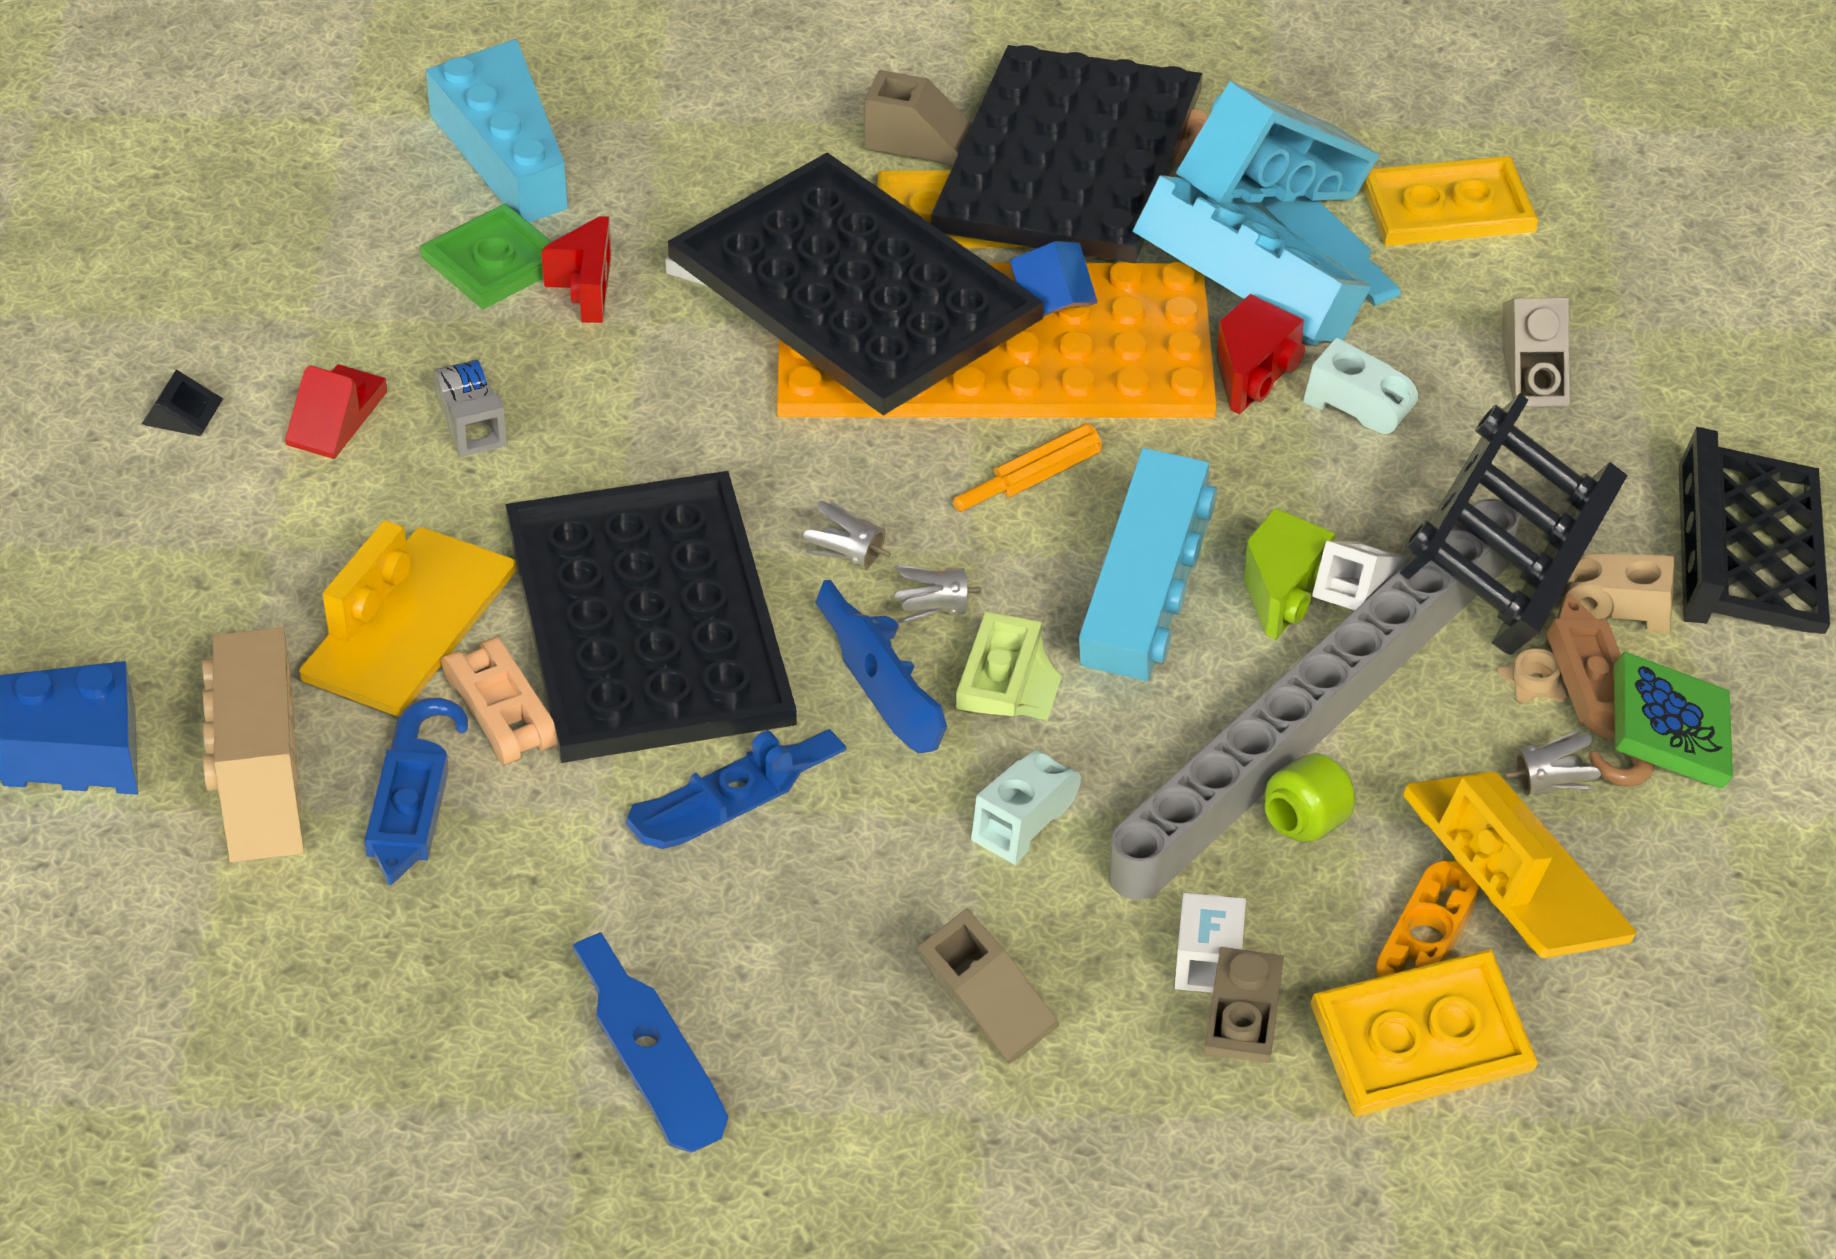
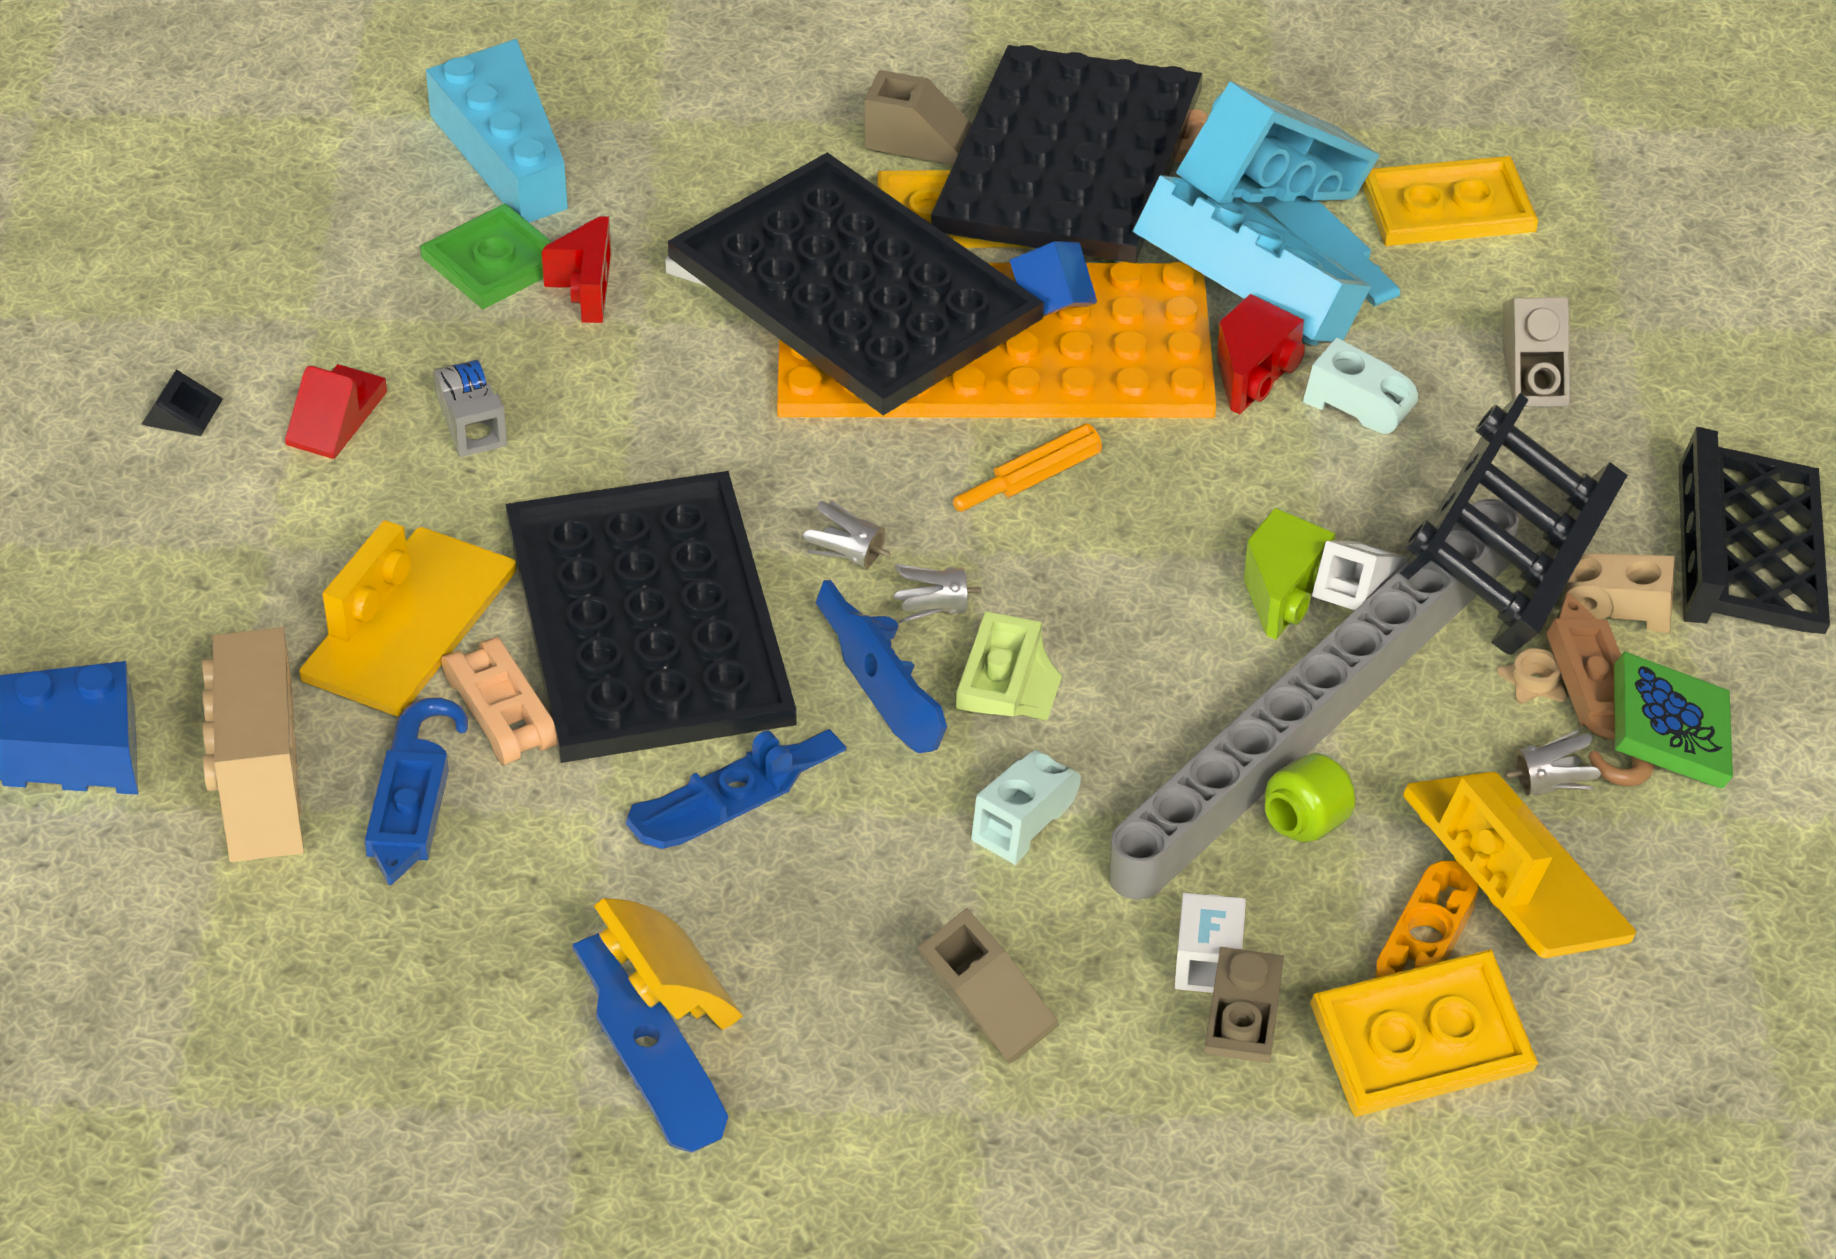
(665, 962): none -> yellow slope
(1148, 565): medium azure wedge -> none

